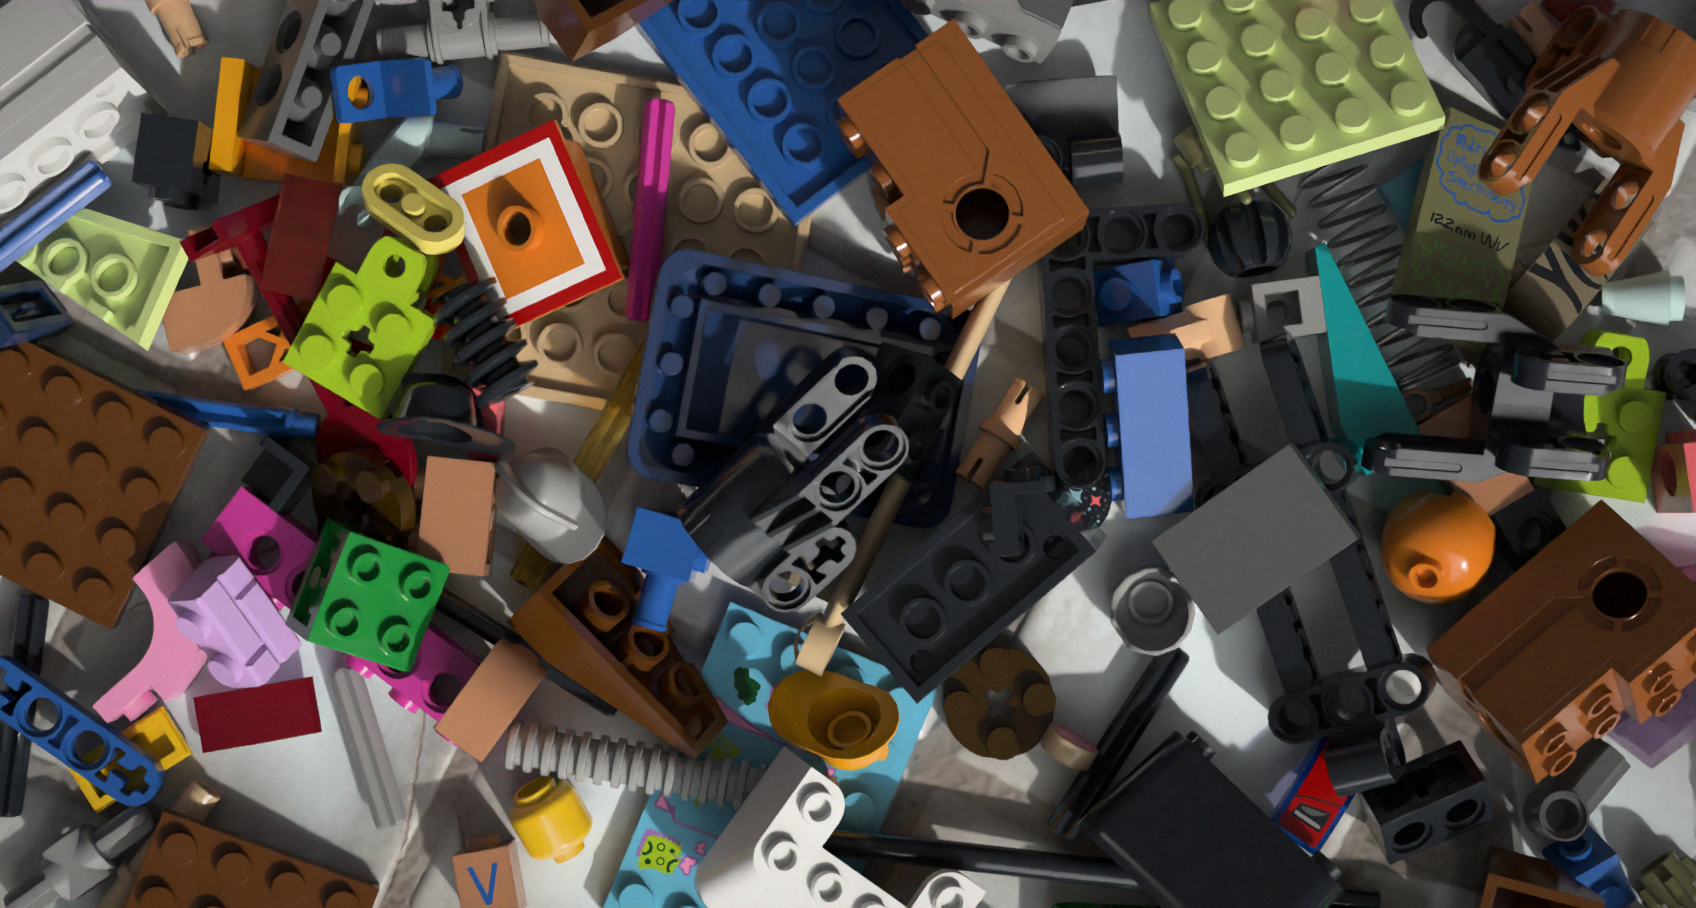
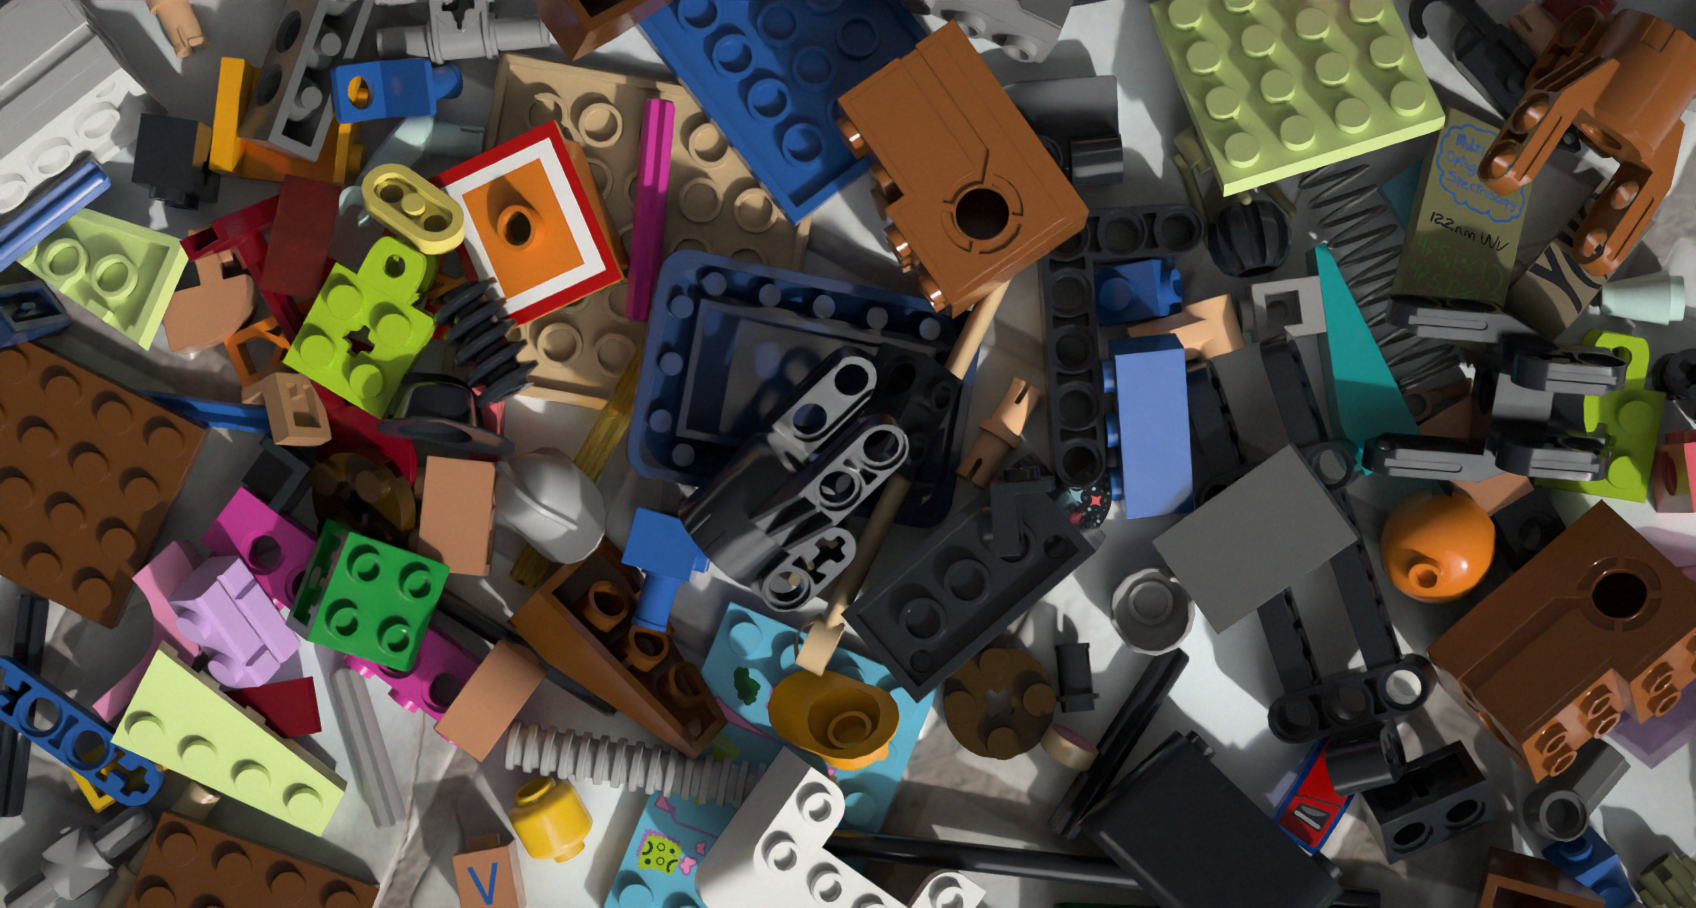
(205, 735): none -> yellowish green wing
(292, 407): none -> medium nougat bracket
(1075, 678): none -> black pin

